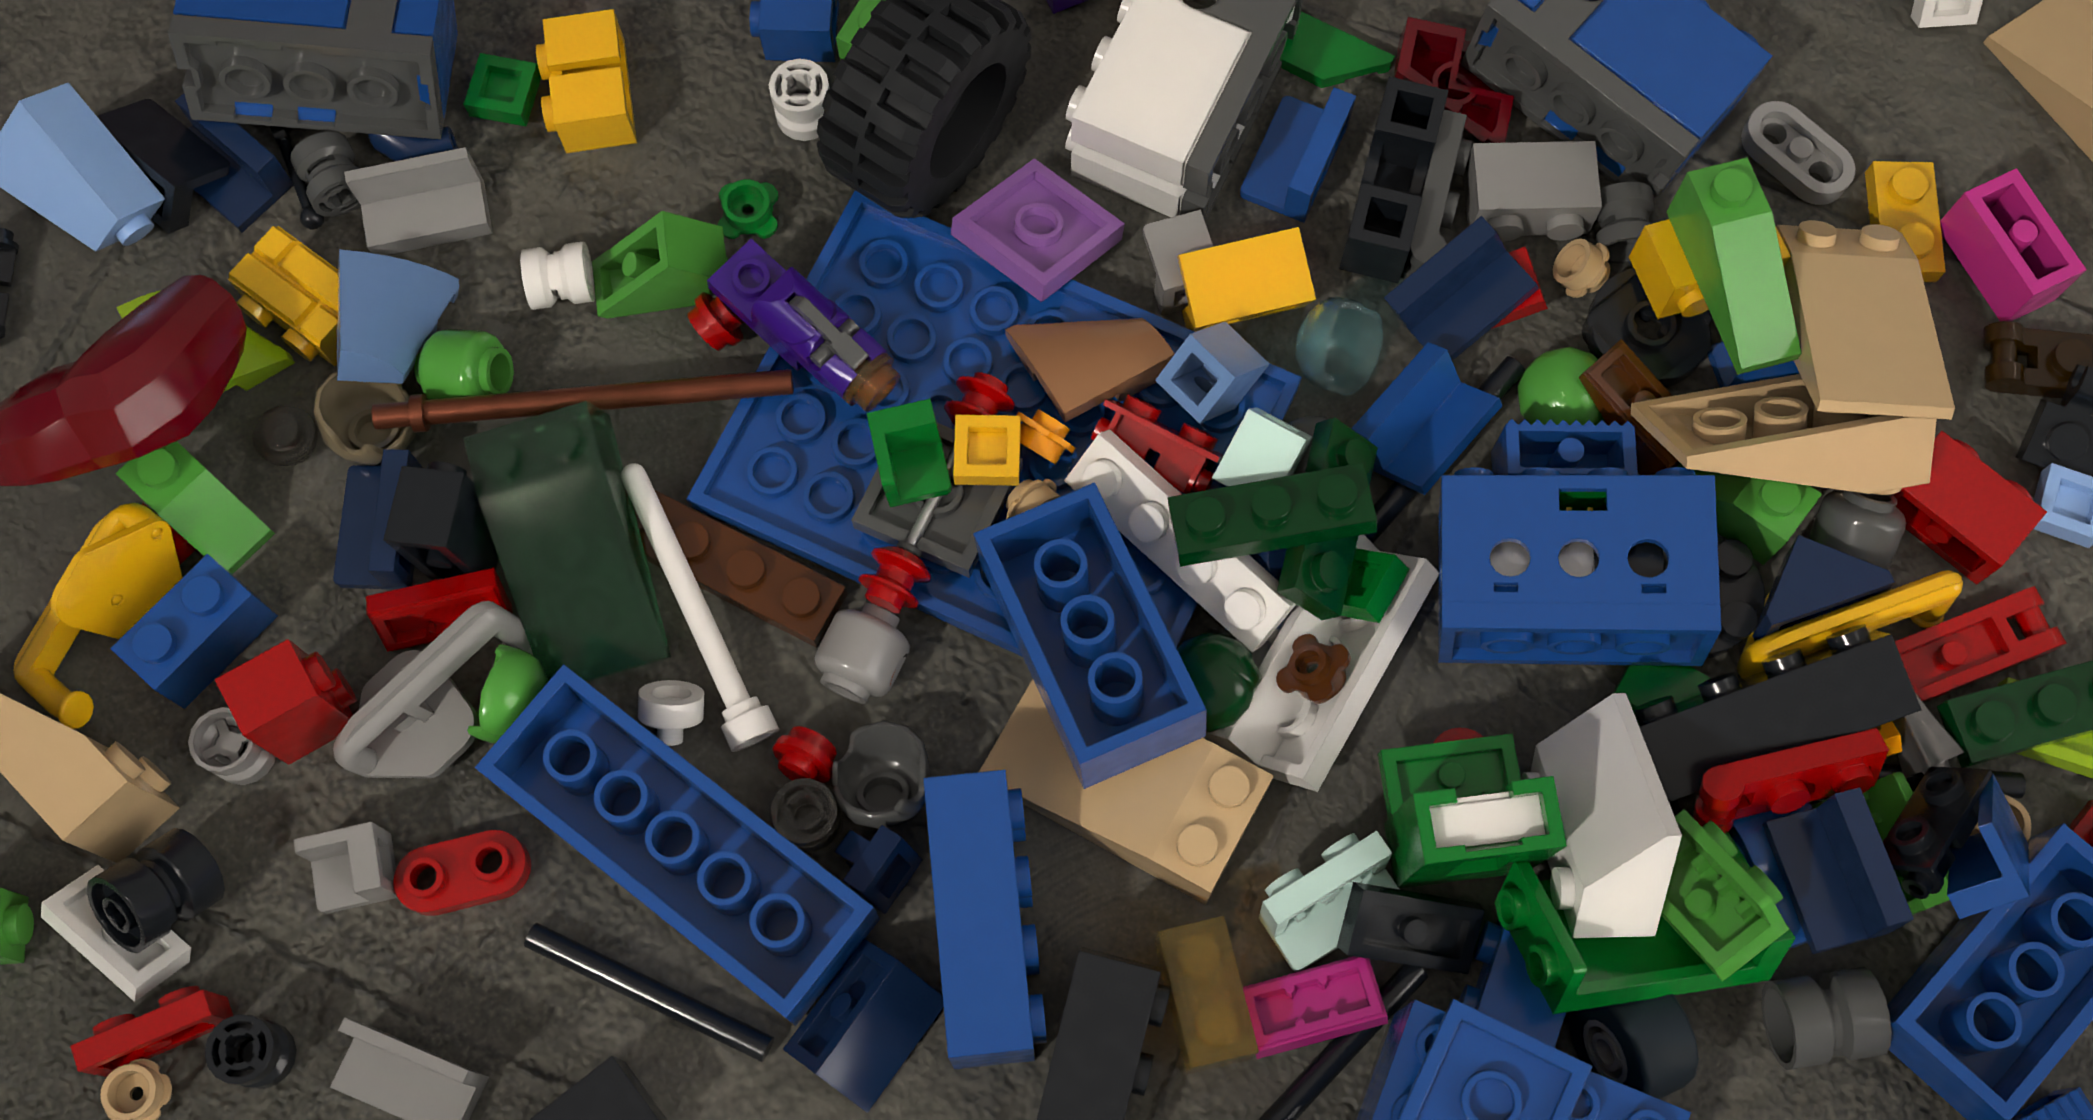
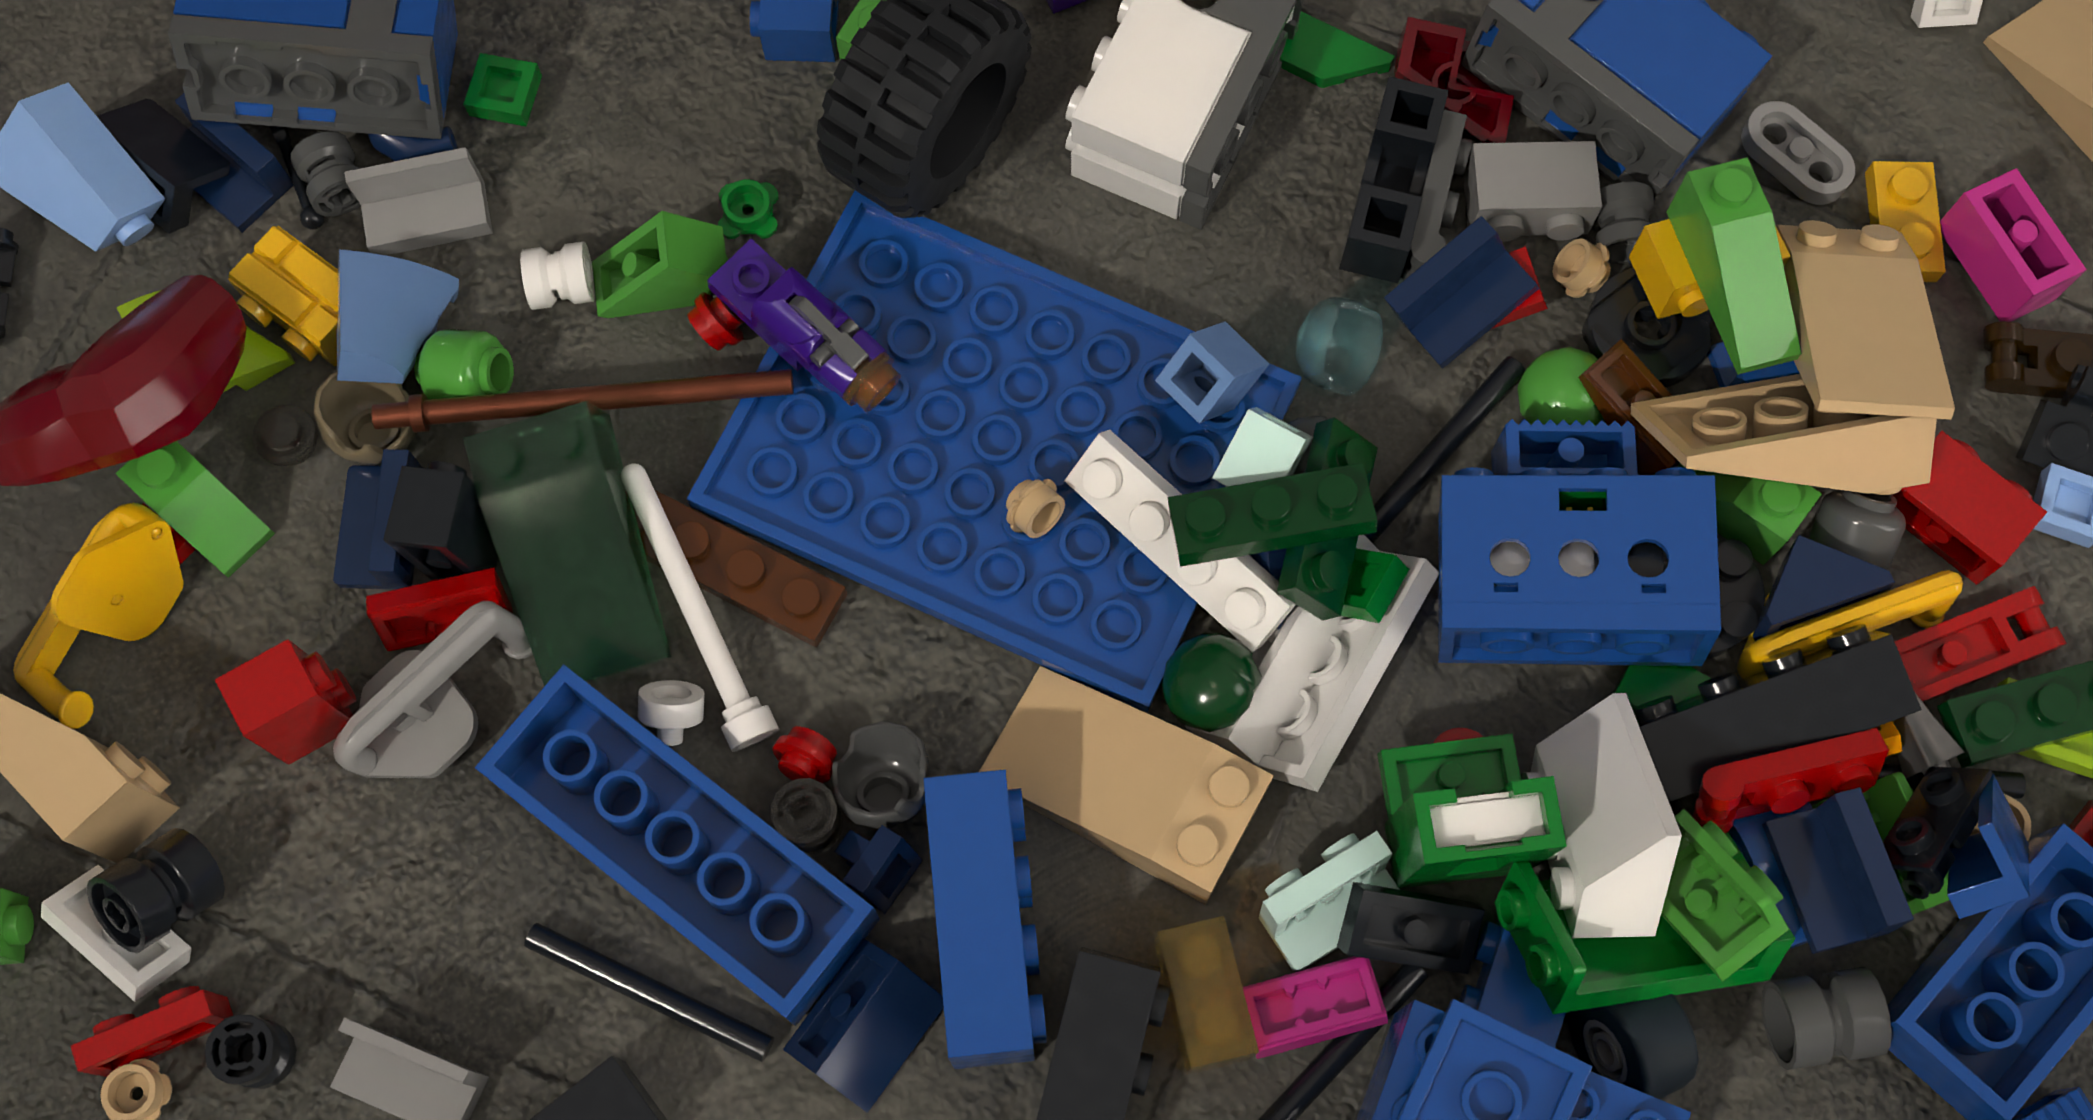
(194, 632): blue brick -> none
(217, 745): light grey wheel -> none
(350, 866): light grey panel -> none
(460, 874): red plate -> none
(507, 692): bright green hair -> none
(587, 81): yellow piece -> none
(797, 97): white wheel -> none
(862, 653): light grey head -> none
(909, 453): green panel -> none
(935, 527): plate -> none
(987, 450): yellow plate -> none
(1037, 229): medium lavender plate -> none
(1044, 436): light orange plate -> none
(1090, 360): medium nougat slope -> none
(1091, 635): blue brick -> none
(1164, 243): light grey panel -> none
(1182, 453): red hinge -> none
(1245, 279): yellow panel -> none
(1297, 154): blue panel -> none
(1325, 680): reddish brown plate -> none
(1425, 420): blue panel -> none

